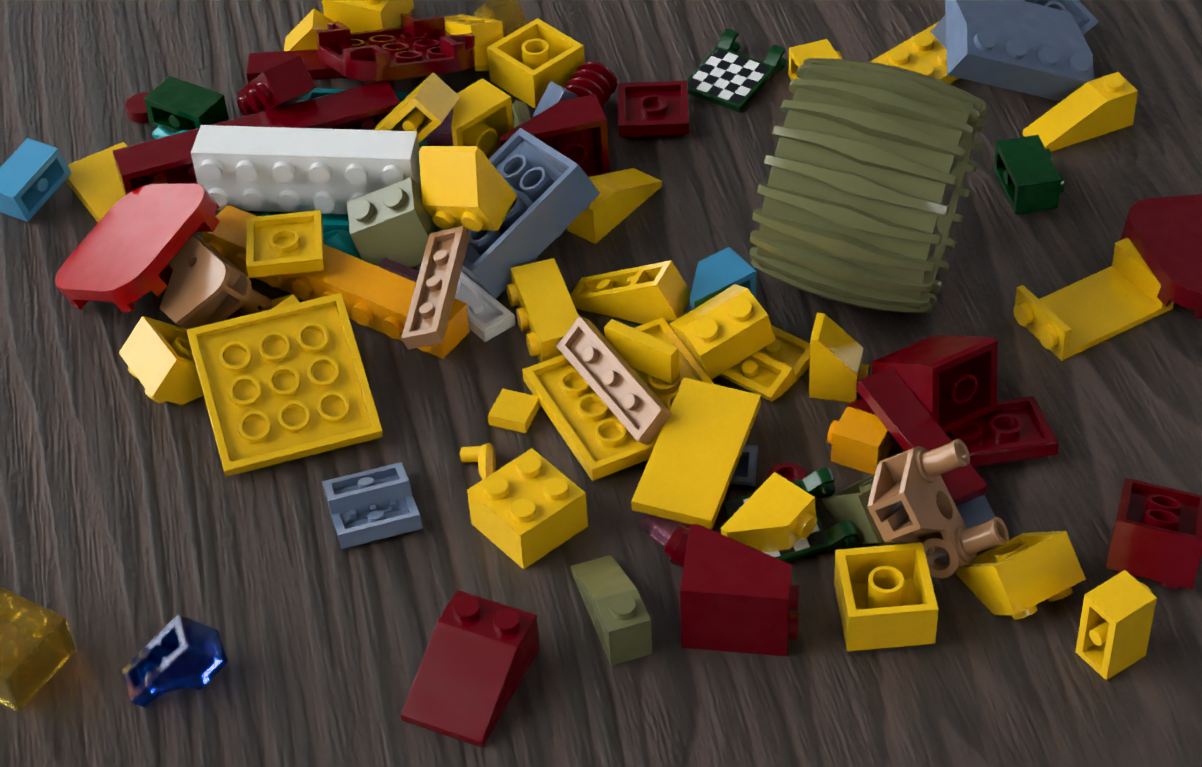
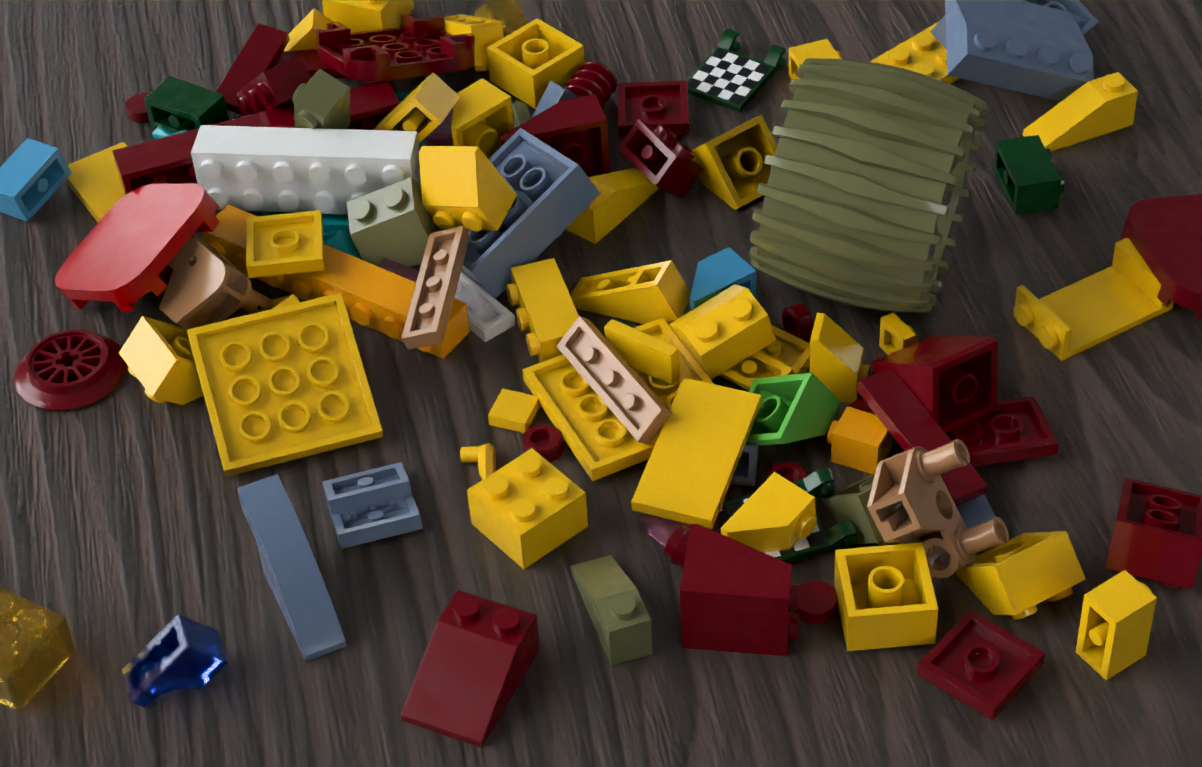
(50, 384): none -> dark red piece
(257, 55): none -> dark red tile
(291, 568): none -> sand blue slope
(322, 103): none -> olive brick
(544, 440): none -> dark red tile
(661, 158): none -> dark red brick
(735, 162): none -> yellow slope
(791, 409): none -> bright green slope
(798, 321): none -> dark red tile
(817, 602): none -> dark red tile
(895, 334): none -> yellow plate
(981, 664): none -> dark red plate

